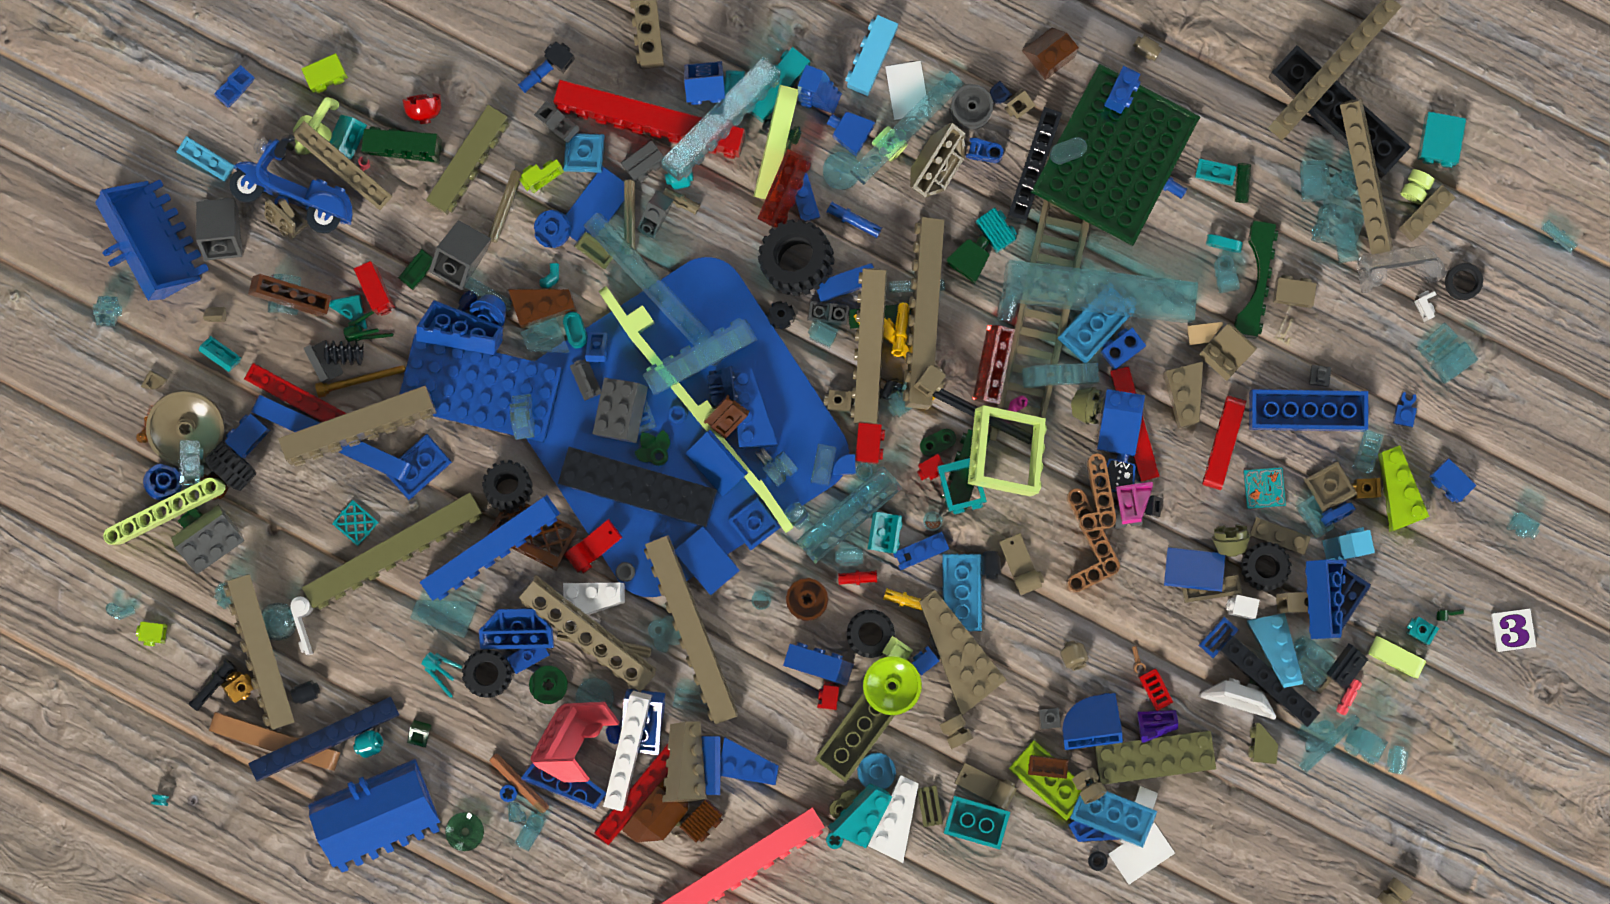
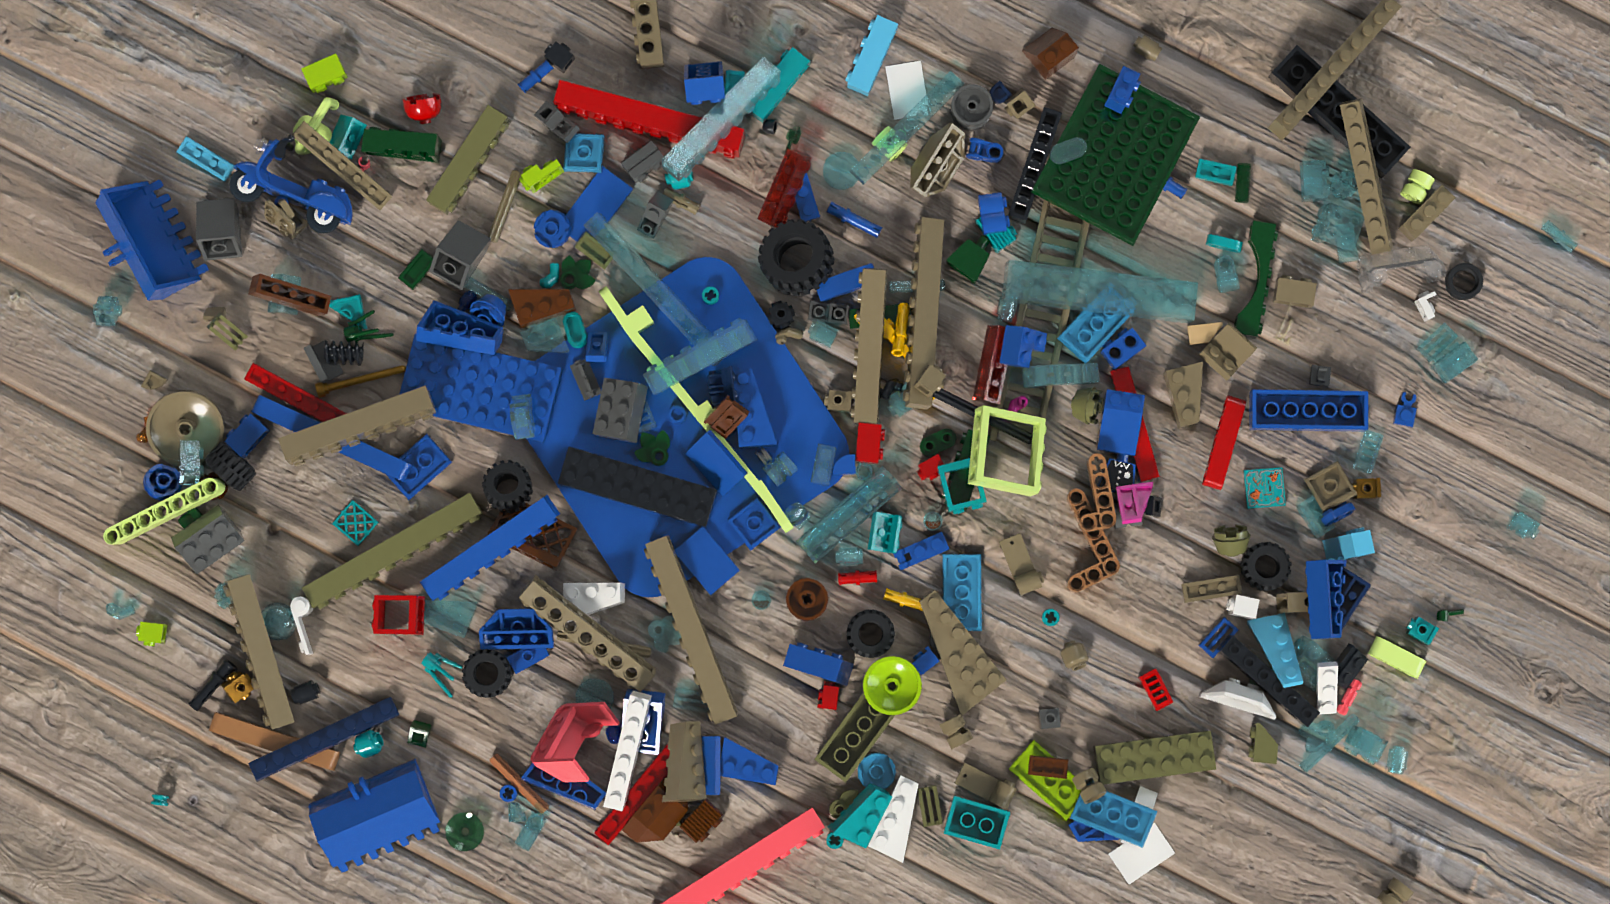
(219, 354): teal plate -> none
(235, 86): blue slope -> none
(237, 340): none -> olive tile
(374, 288): red brick -> none
(416, 614): none -> red window
(541, 693): dark green plate -> none
(578, 271): none -> dark green plate
(593, 547): red door -> none
(625, 572): dark grey tile -> none
(629, 212): dark tan axle -> none
(706, 291): none -> teal bush
(776, 139): yellowish green tile -> none
(788, 332): none -> dark tan arm
(817, 90): blue wedge -> none
(851, 131): blue torso -> none
(897, 649): yellowish green tile -> none
(991, 565): black brick -> none
(992, 213): none -> blue brick
(1019, 344): none -> blue brick
(1056, 615): none -> teal bush
(1093, 723): blue brick -> none
(1102, 865): black plate -> none
(1137, 660): medium nougat hand -> none
(1156, 723): dark purple wing -> none
(1194, 569): blue tile -> none
(1280, 535): dark tan plate -> none
(1327, 687): none -> white plate
(1401, 493): lime wedge -> none
(1441, 139): teal brick -> none
(1452, 481): blue brick -> none
(1513, 630): tile -> none

